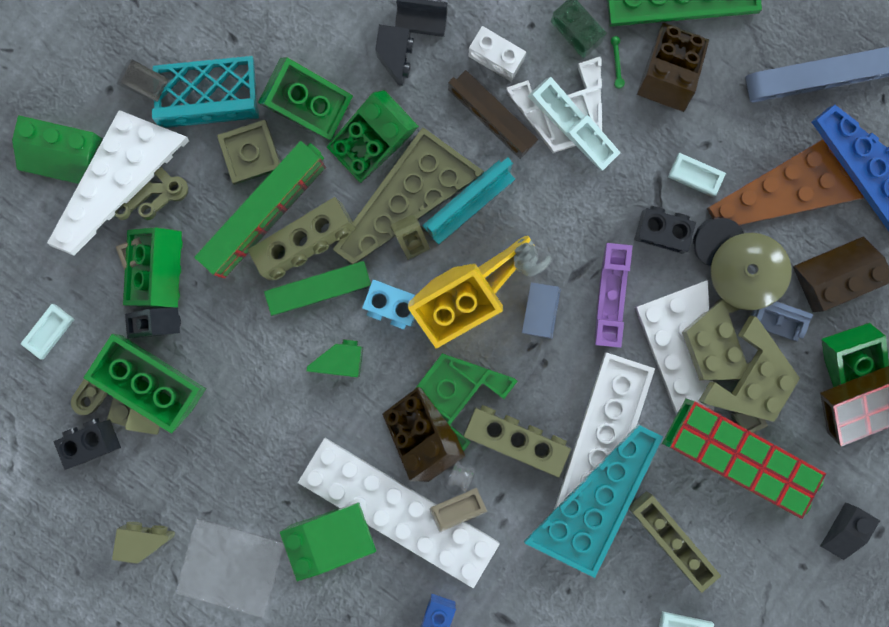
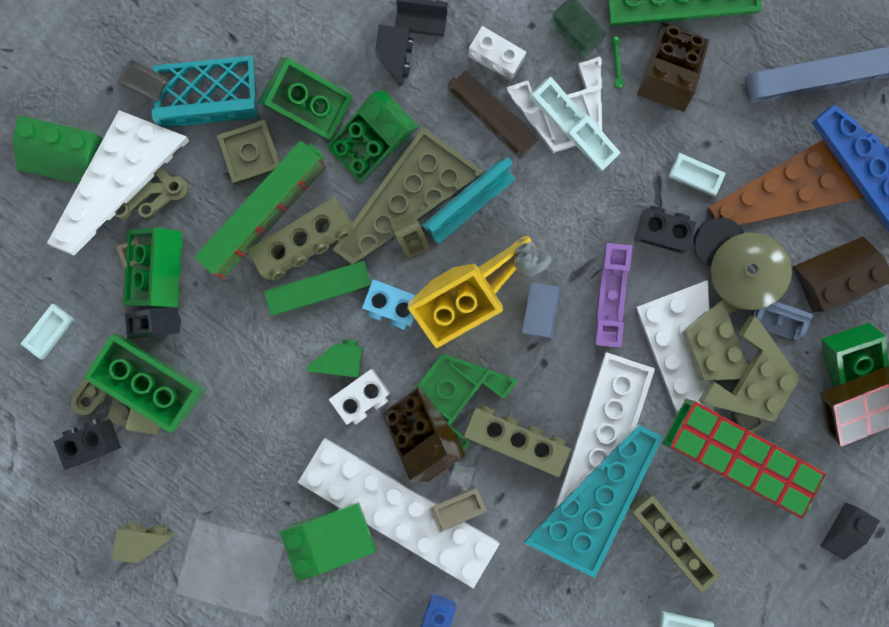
(356, 391): none -> white brick

